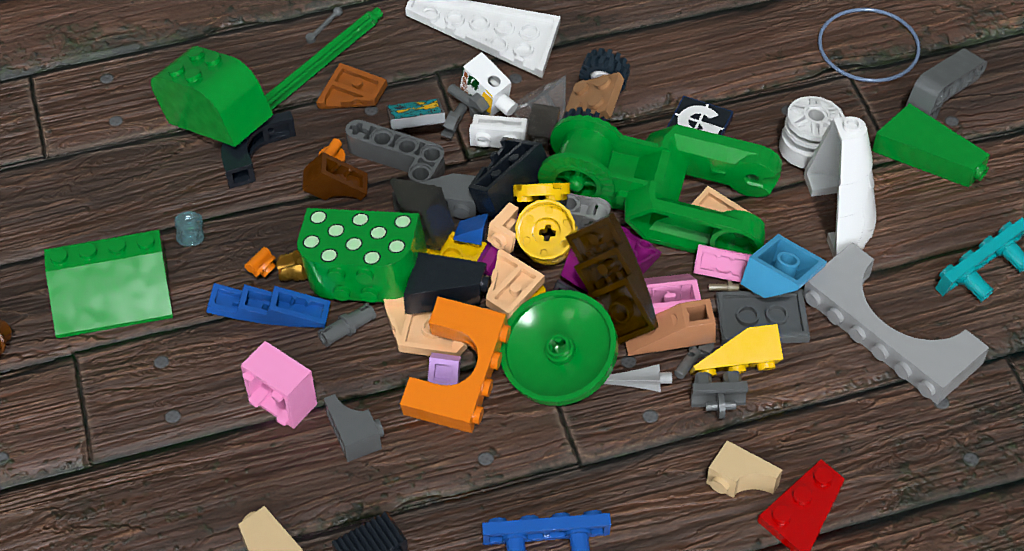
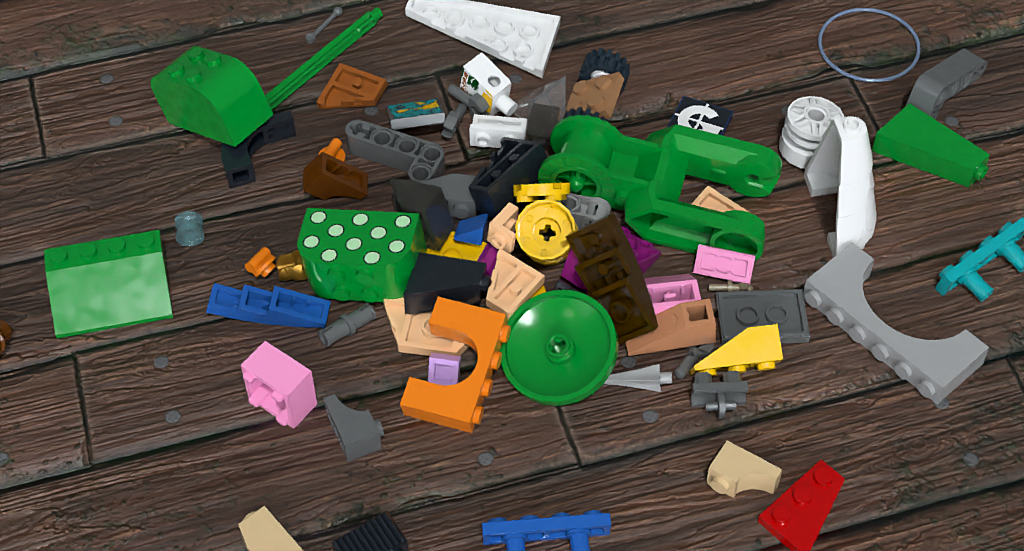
(780, 268): dark azure slope -> none

